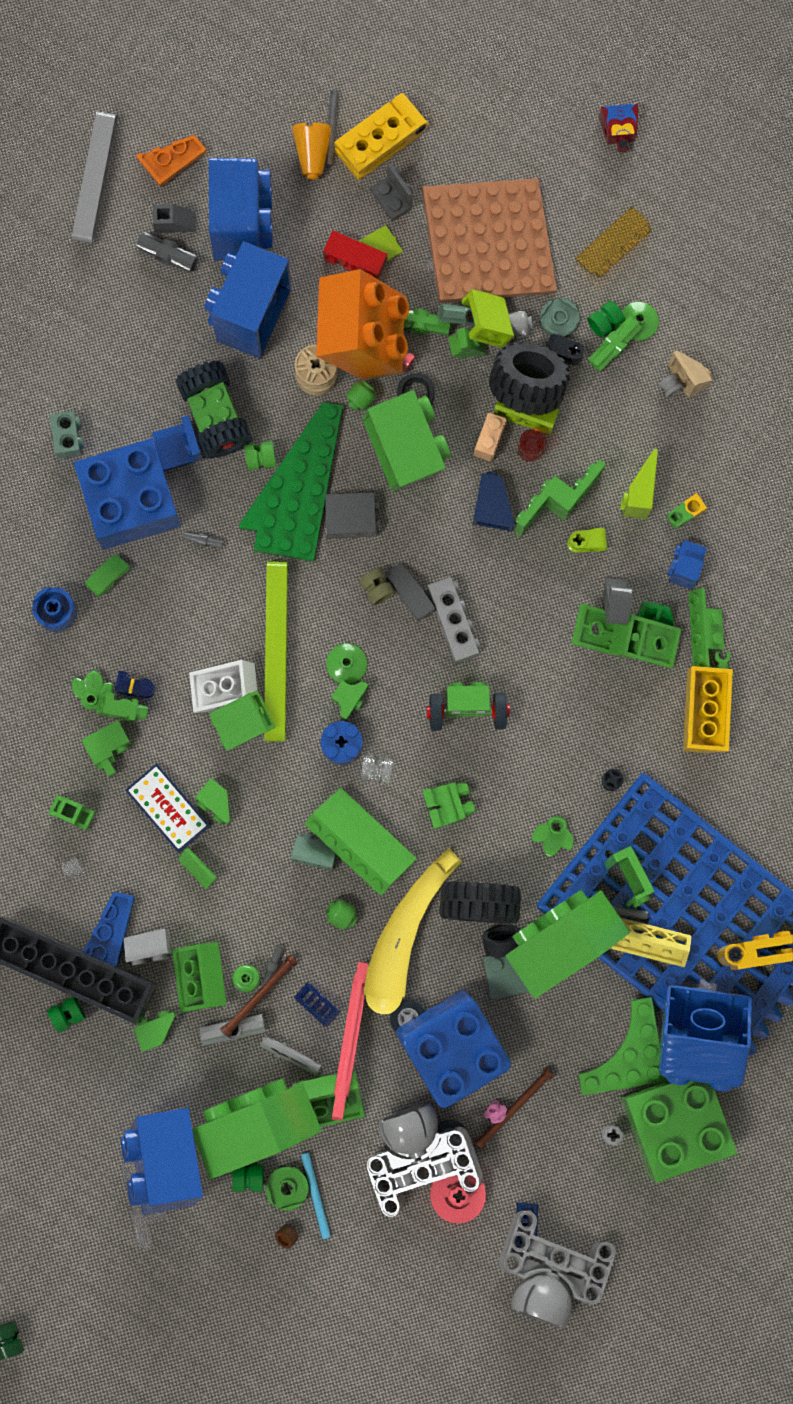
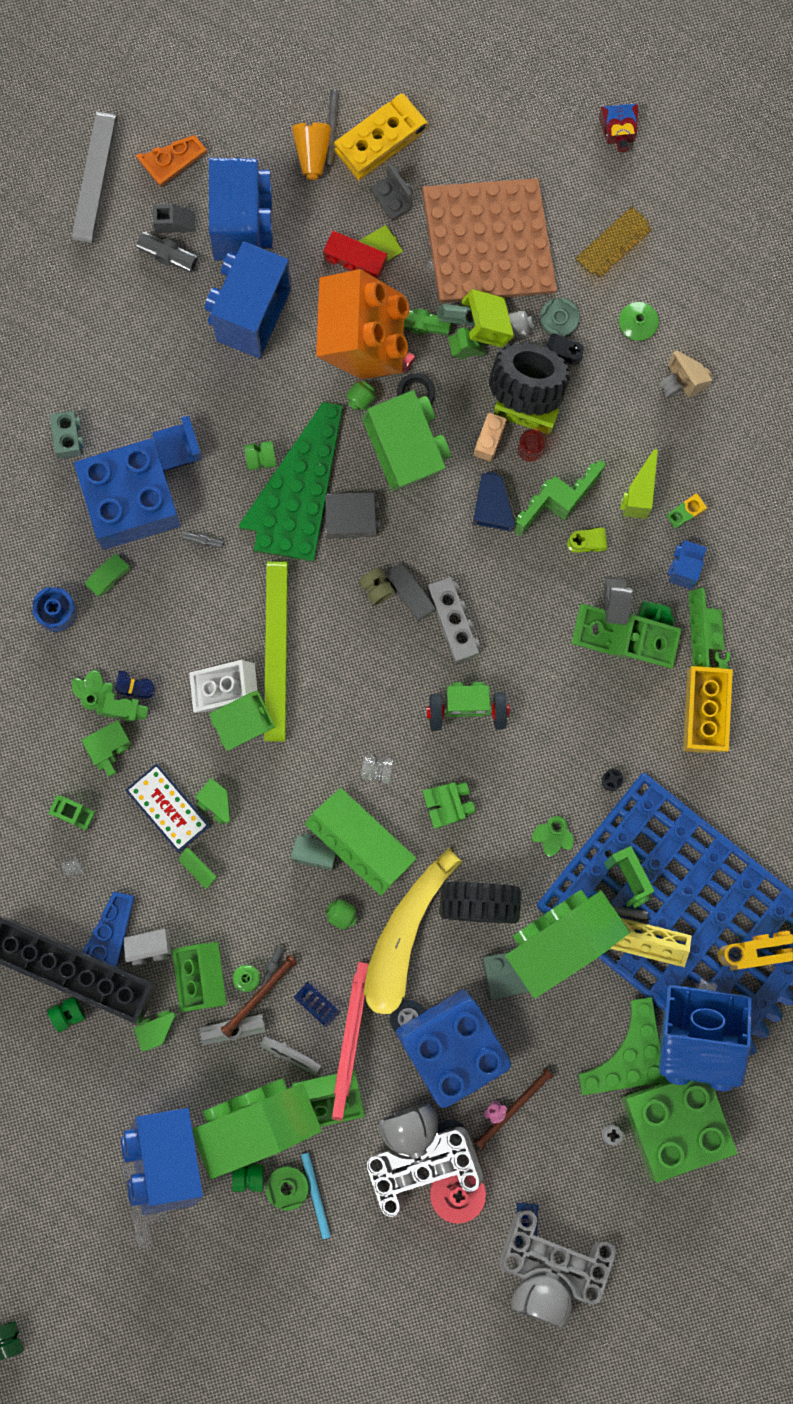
(213, 409): black plate -> none
(286, 1236): reddish brown tile -> none
(317, 380): tan wheel -> none
(333, 734): blue brick -> none
(349, 698): bright green brick -> none
(350, 673): bright green dish -> none
(499, 940): black tyre -> none
(603, 321): green wheel -> none
(615, 343): bright green piece -> none

